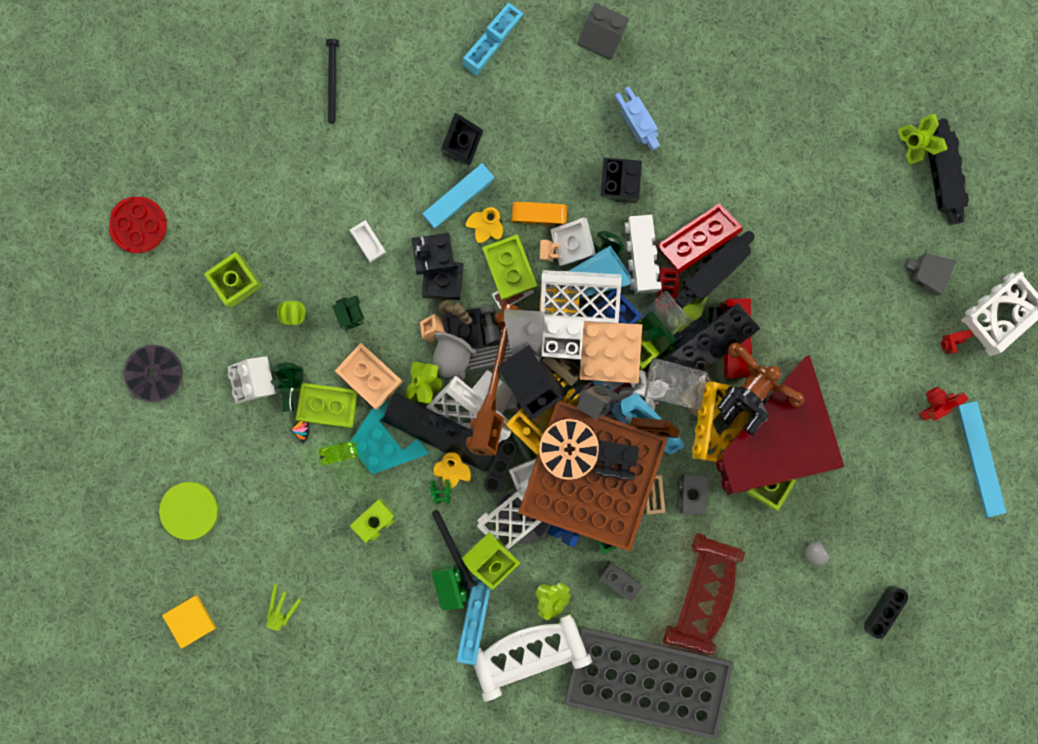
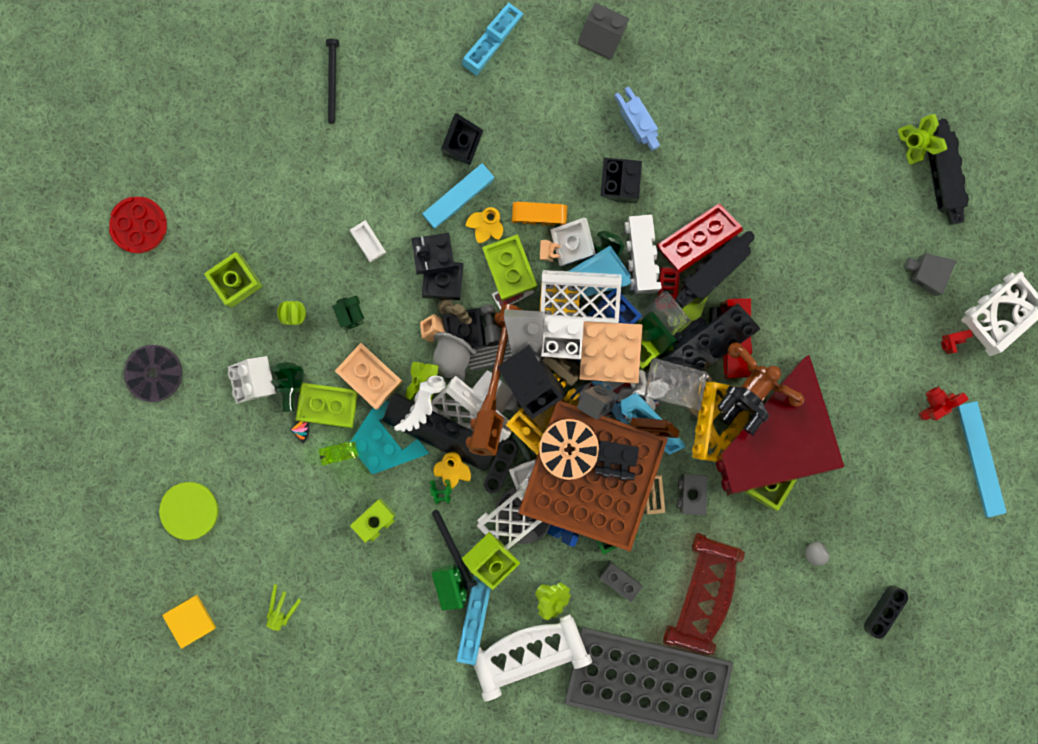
(422, 404): none -> white plant

